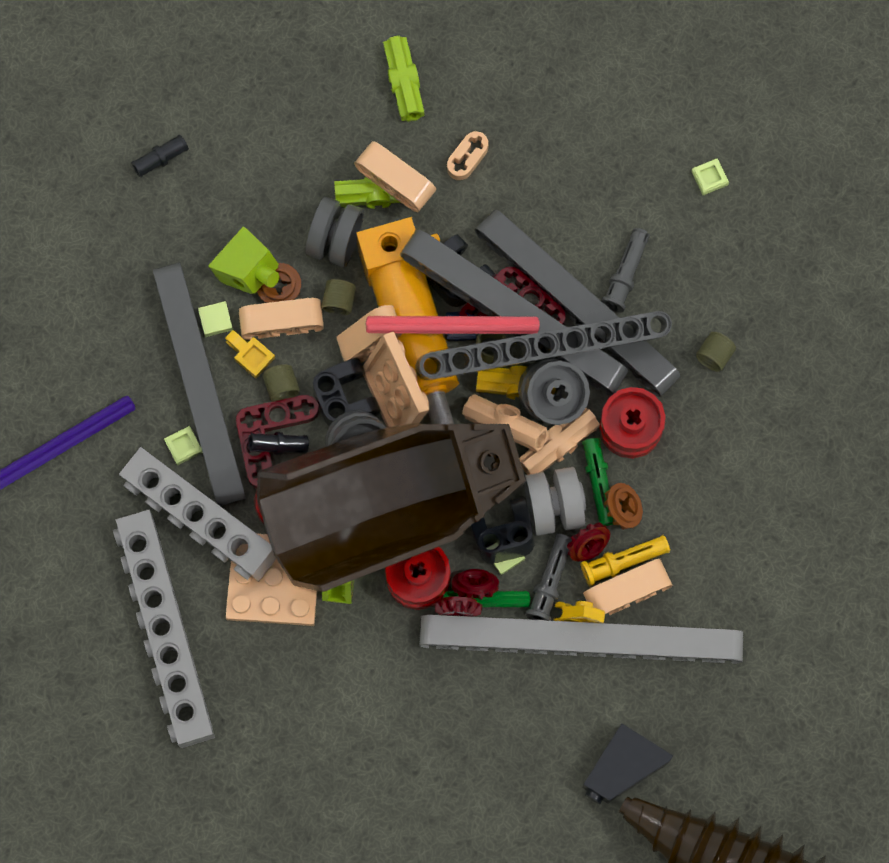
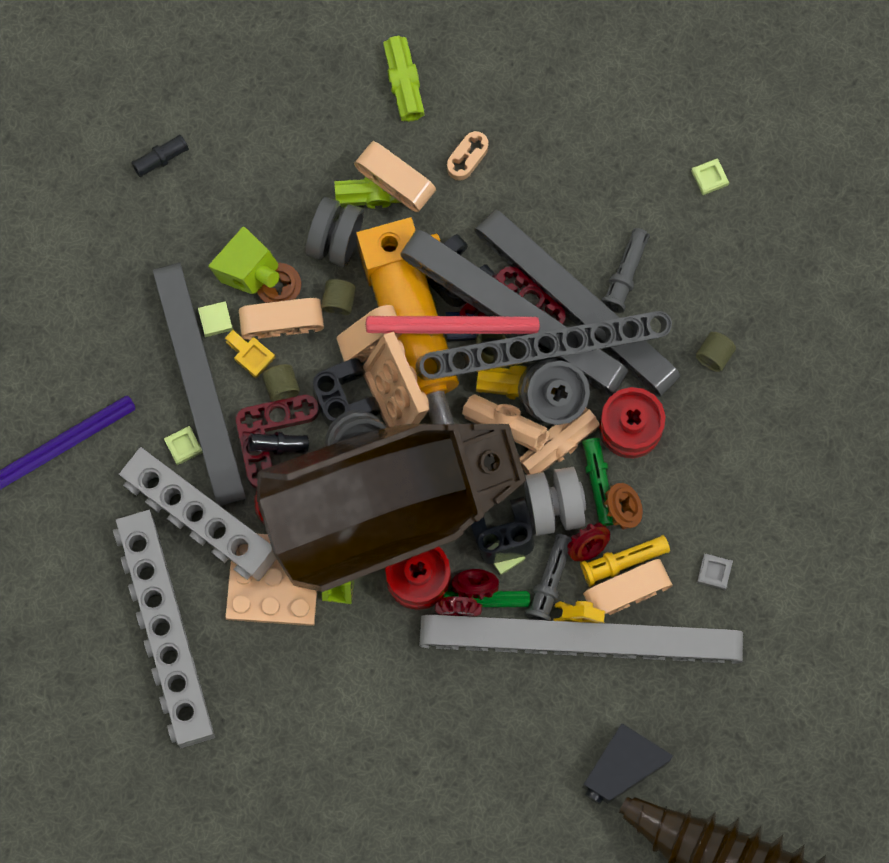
(714, 571): none -> light grey tile

